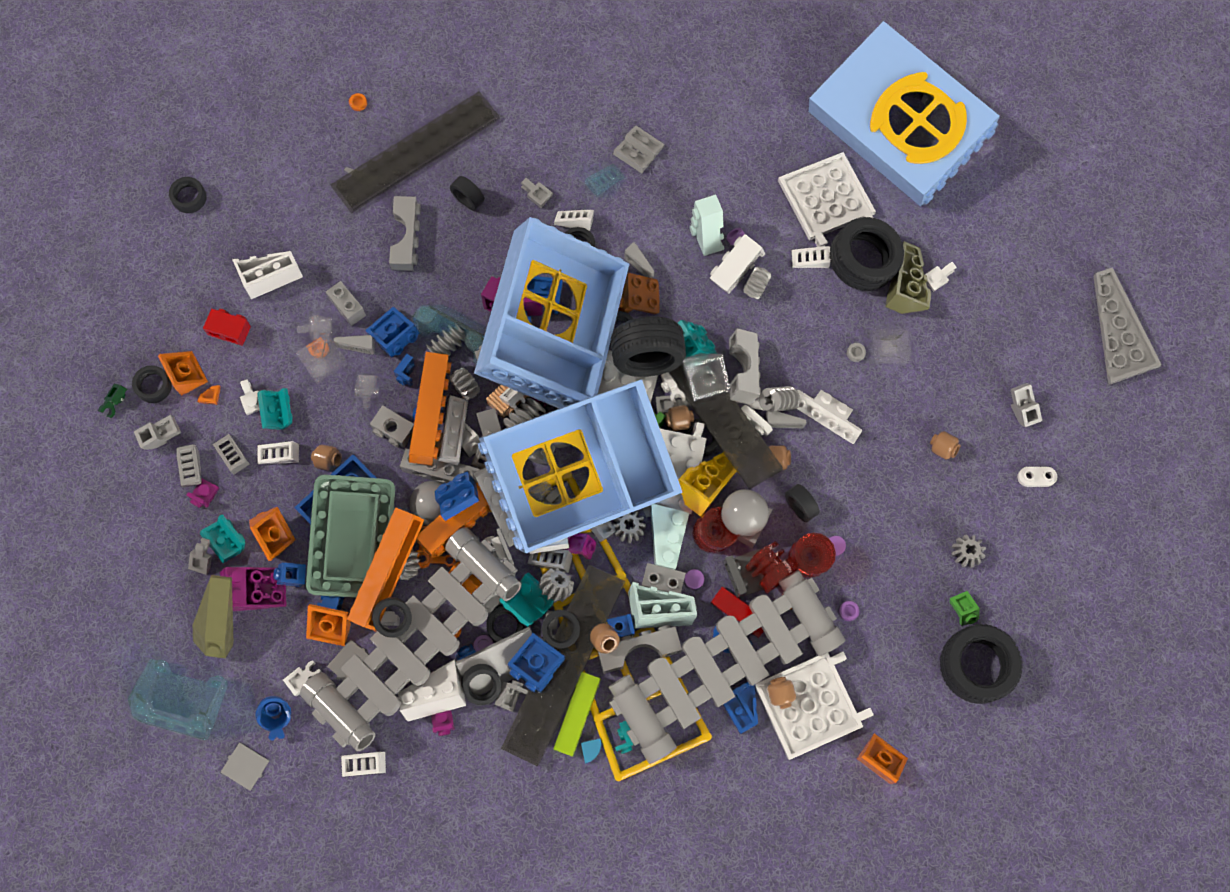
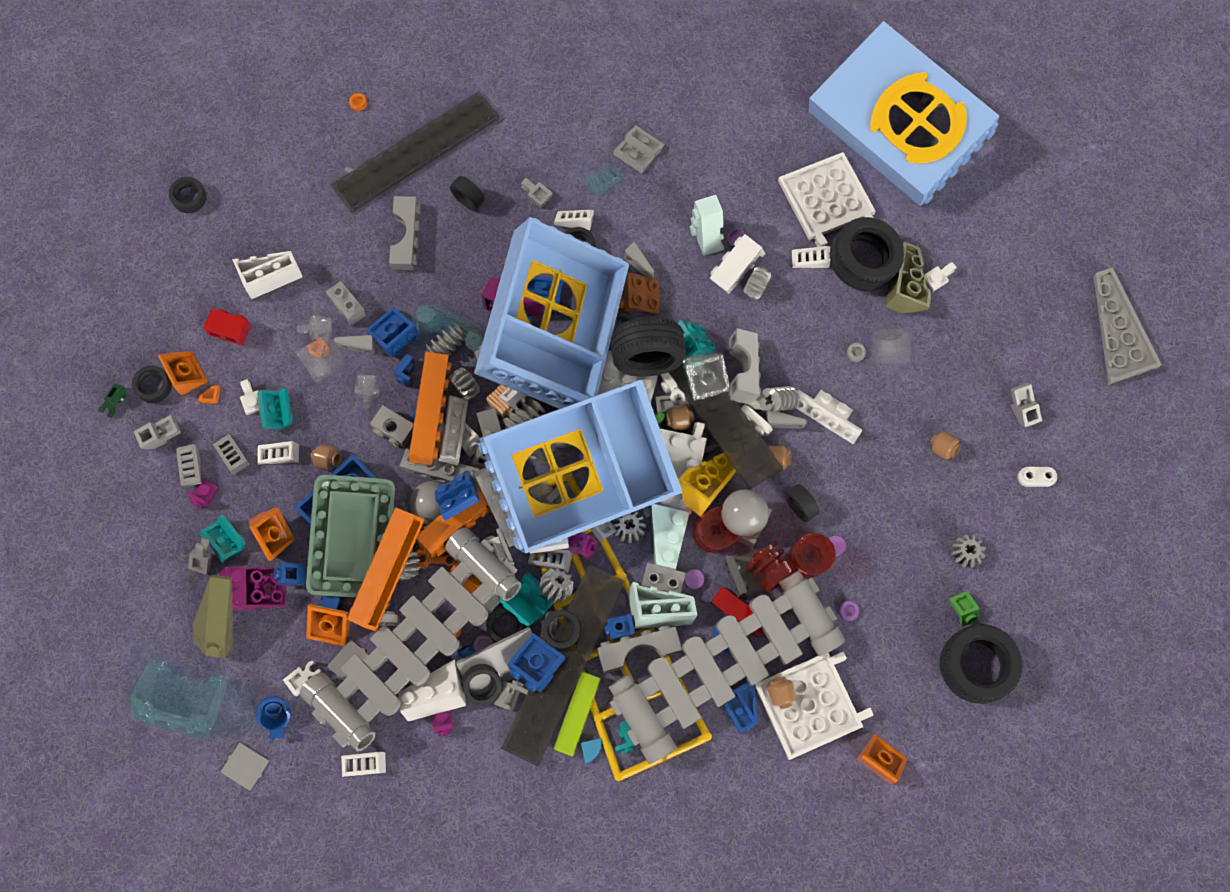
(392, 633): black tyre -> none
(604, 638): medium nougat head -> none

